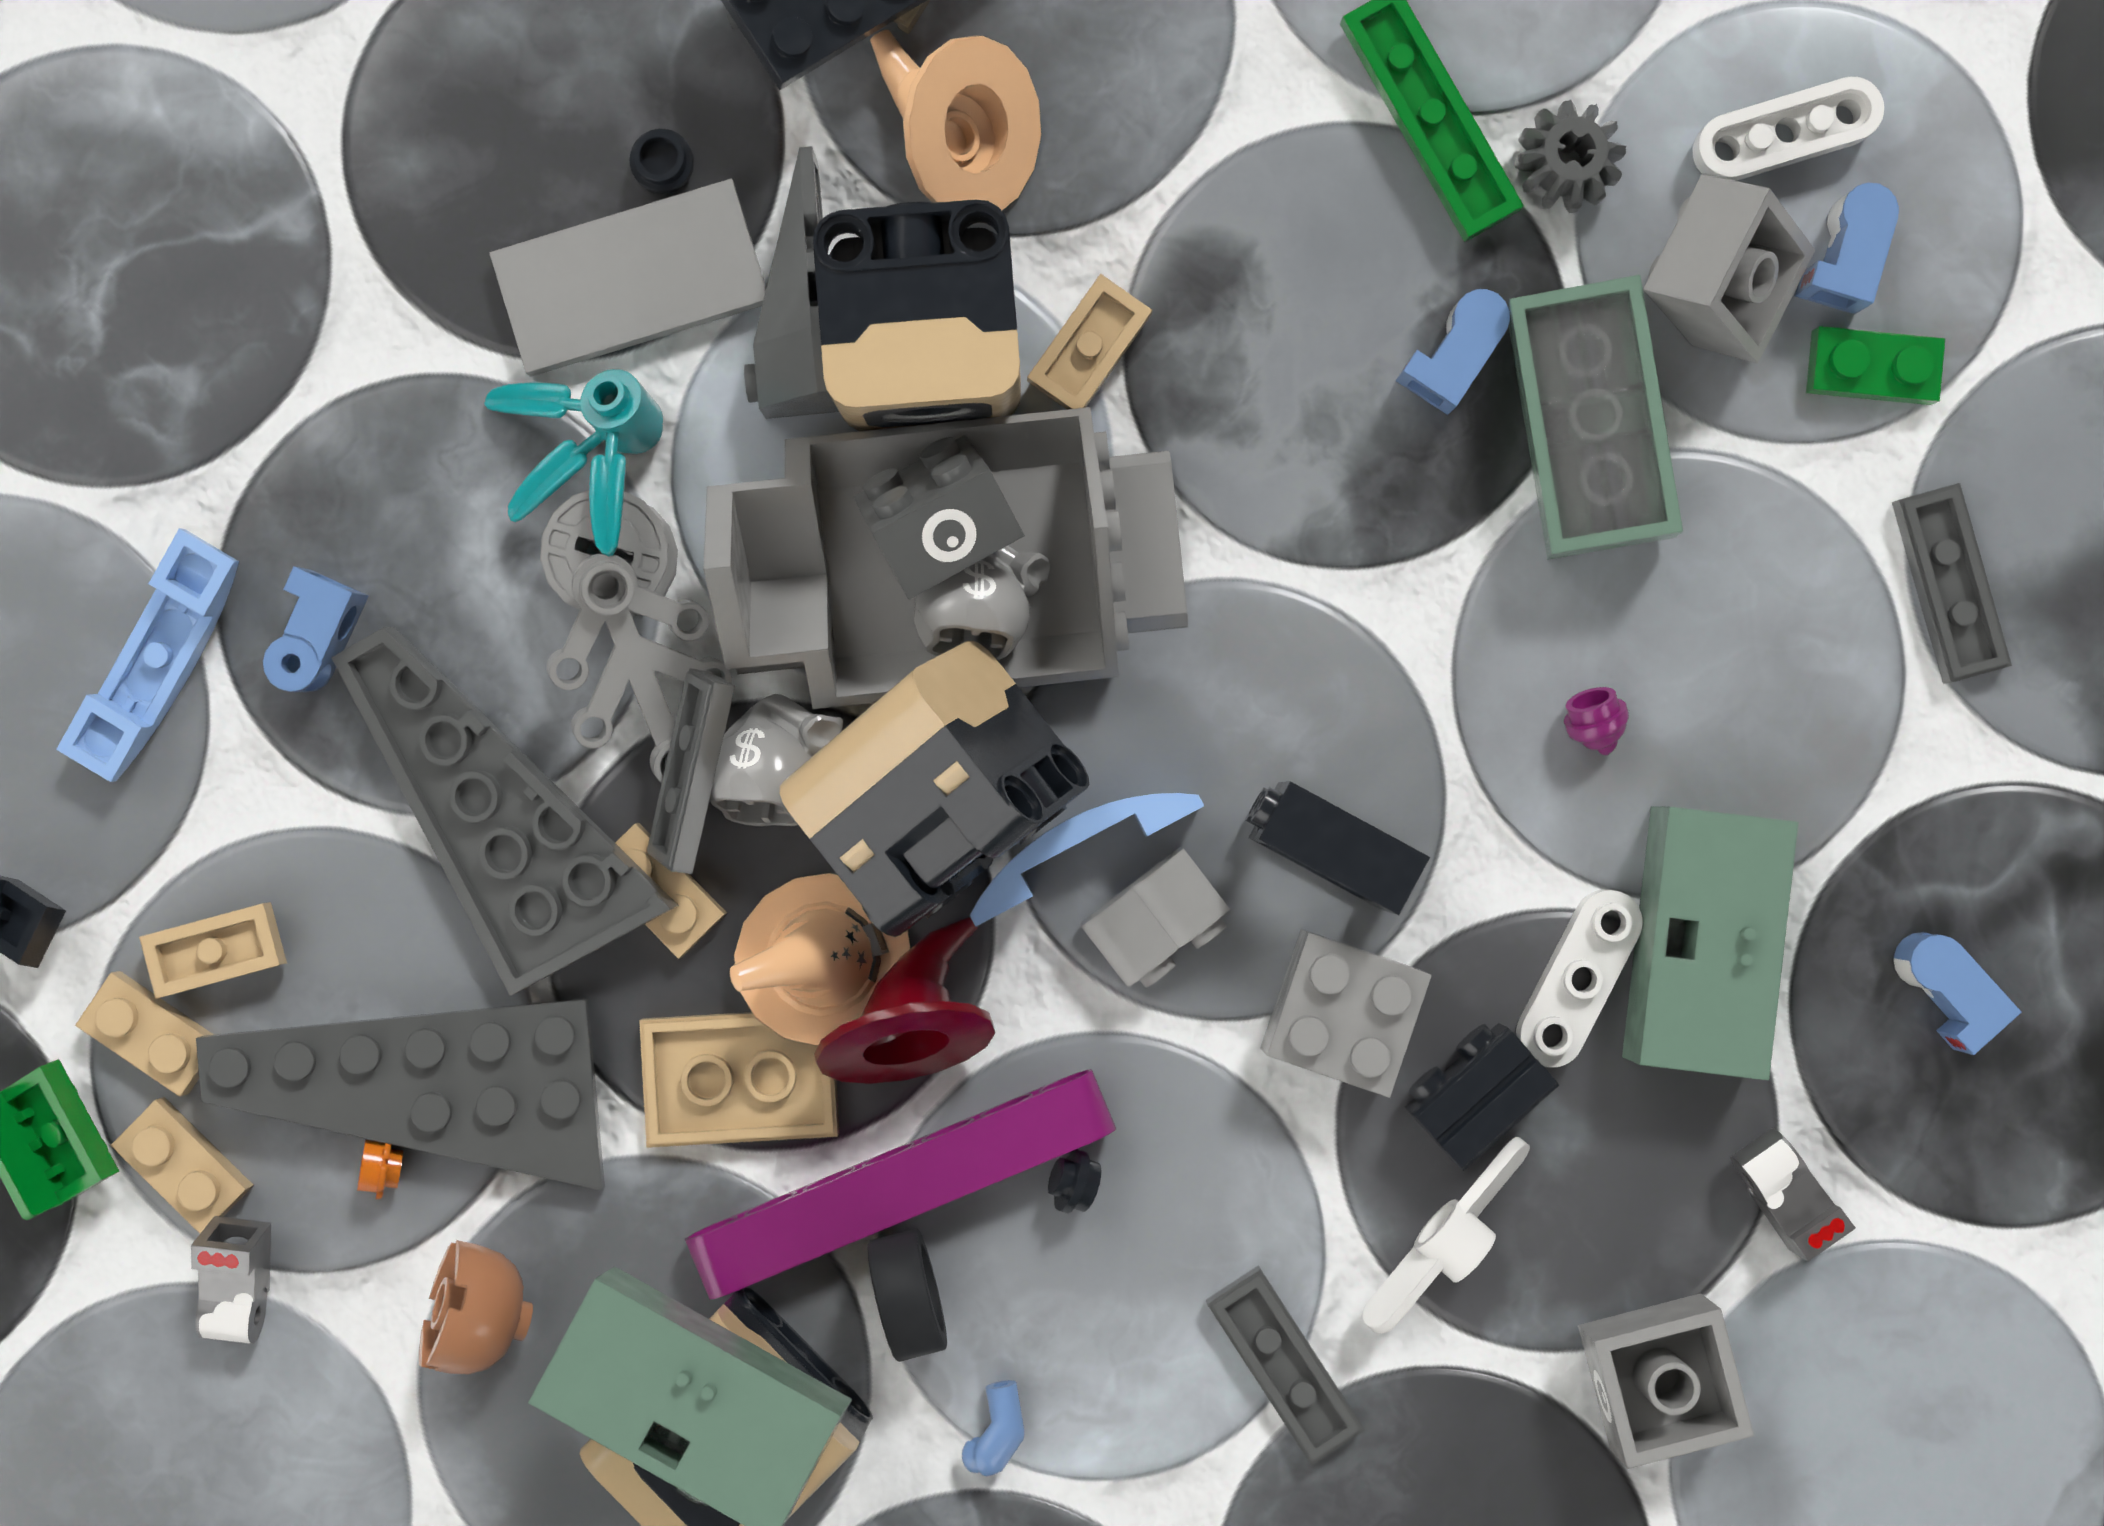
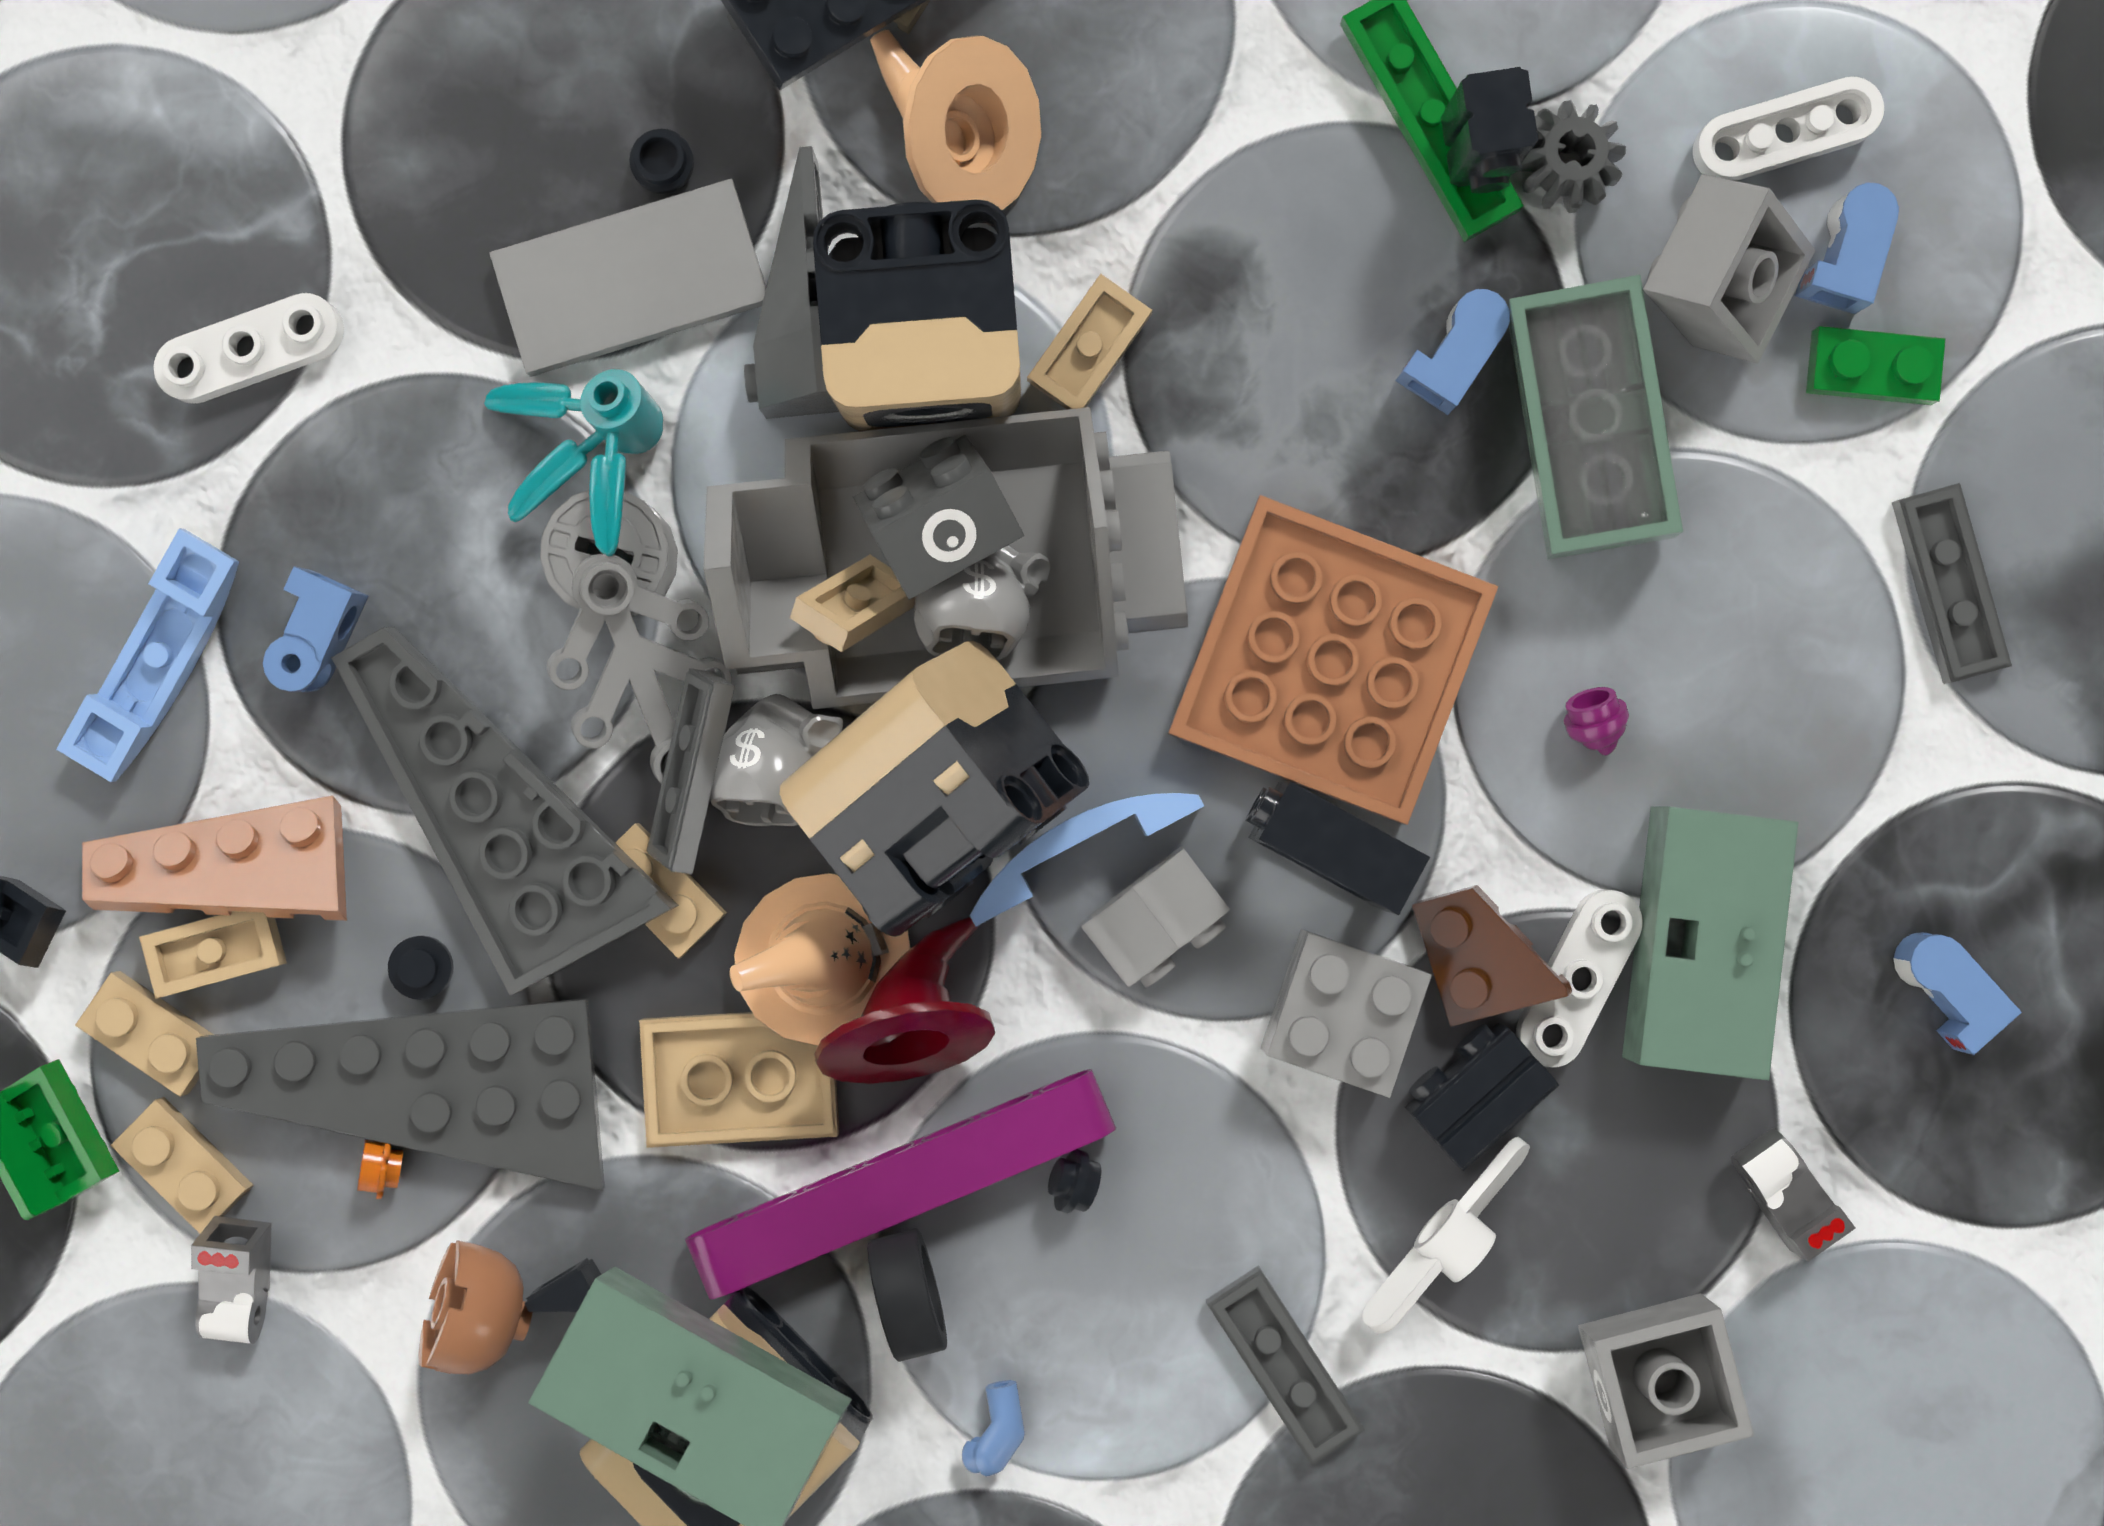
(249, 861): none -> wing
(275, 349): none -> white plate
(420, 967): none -> black plate
(565, 1290): none -> black slope
(852, 604): none -> tan plate
(1333, 660): none -> nougat plate
(1481, 958): none -> reddish brown wing
(1489, 129): none -> black brick

